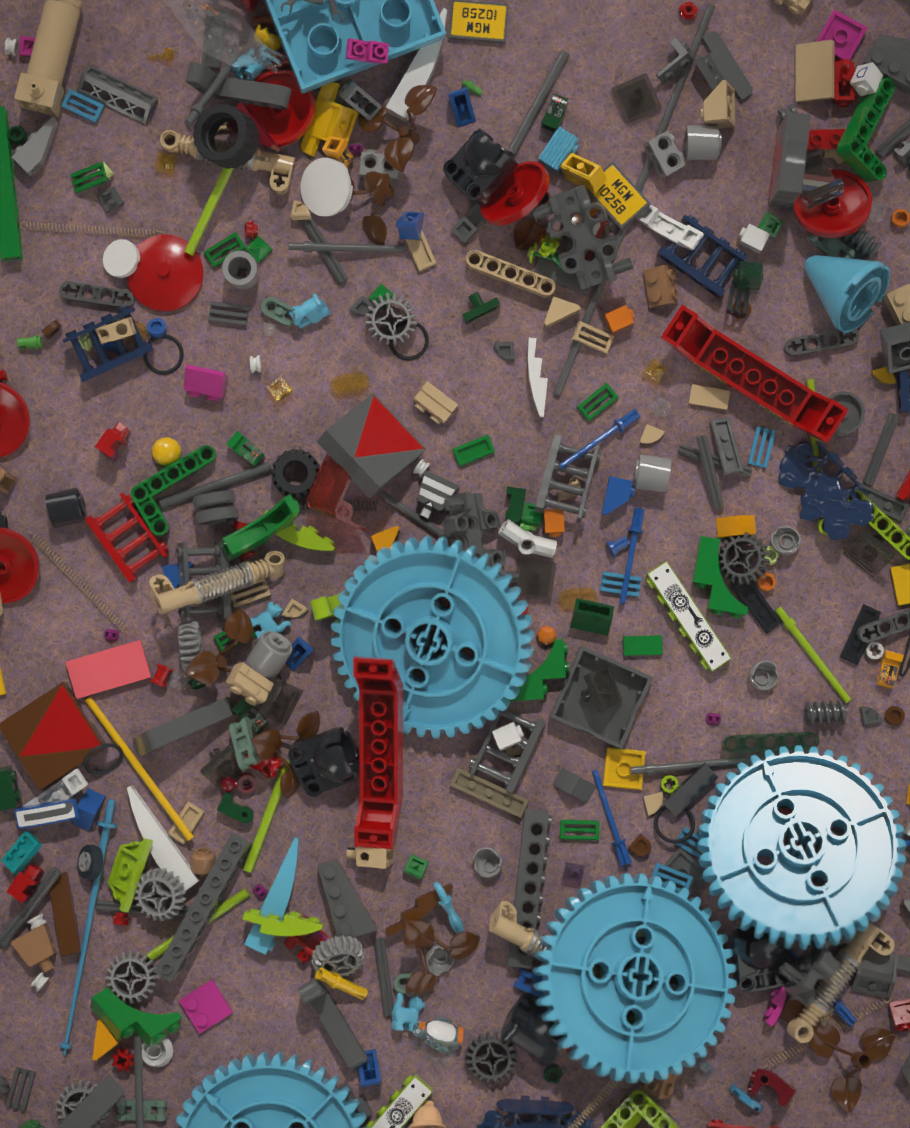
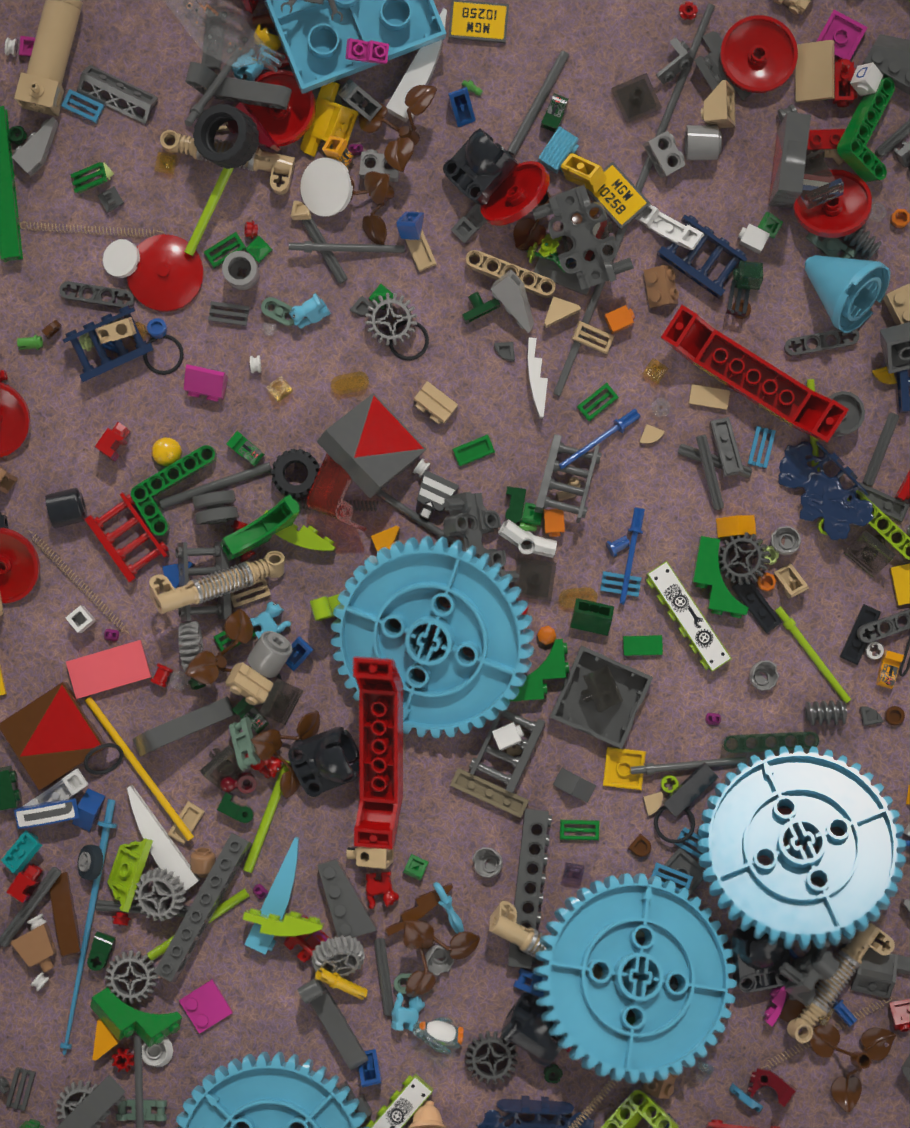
(80, 619): none -> white brick
(100, 948): none -> dark green piece
(168, 55): clear yellow hand -> none
(294, 609): tan tile -> none
(377, 887): none -> red animal
(512, 294): none -> light grey slope
(617, 494): blue slope -> none
(619, 845): blue piece -> none
(652, 473): light grey piece -> none
(758, 54): none -> red dish
(790, 581): none -> tan slope

